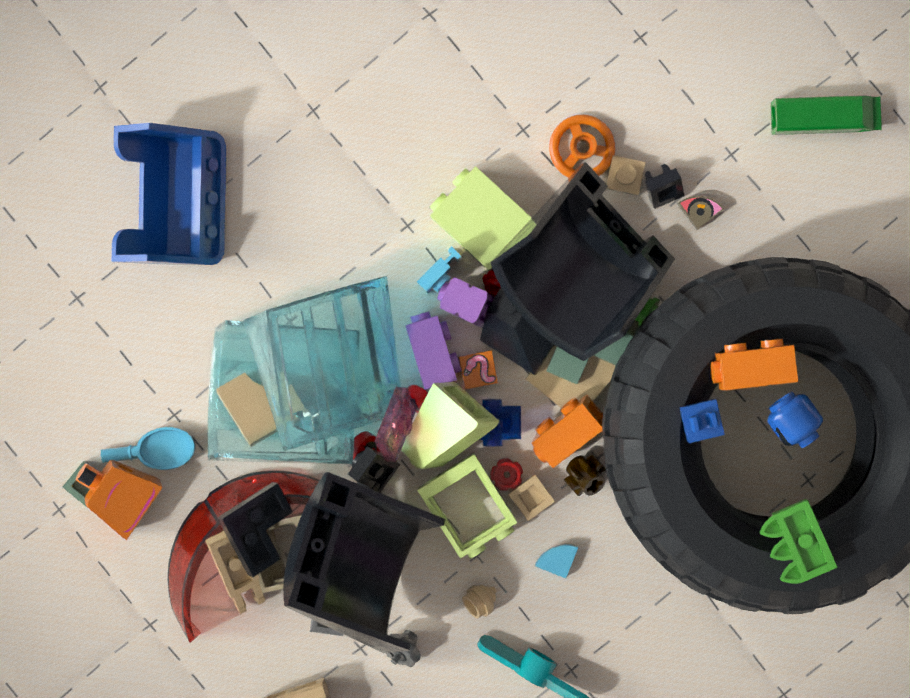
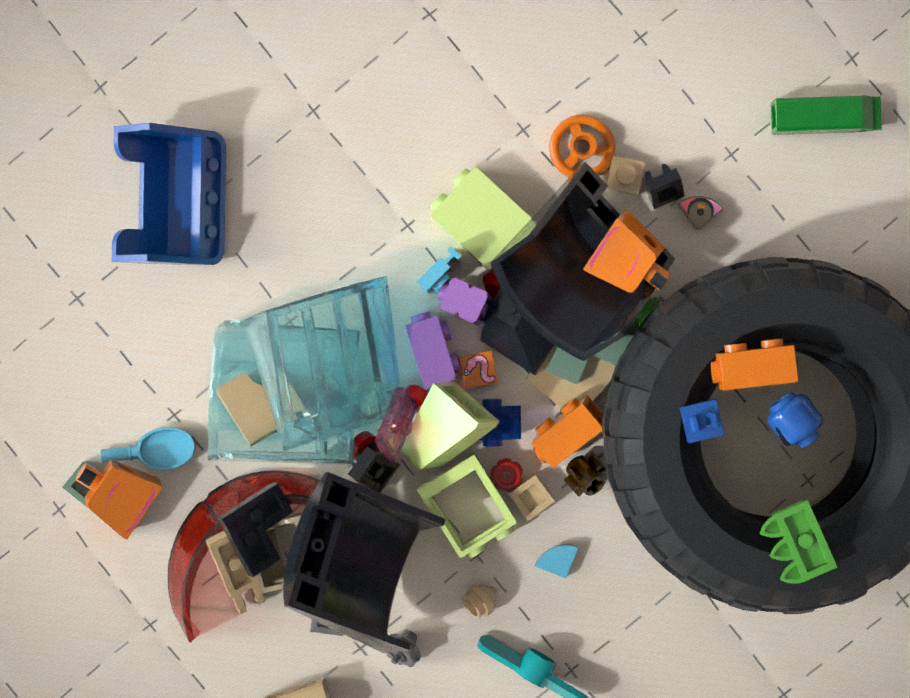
(628, 256): none -> orange torso

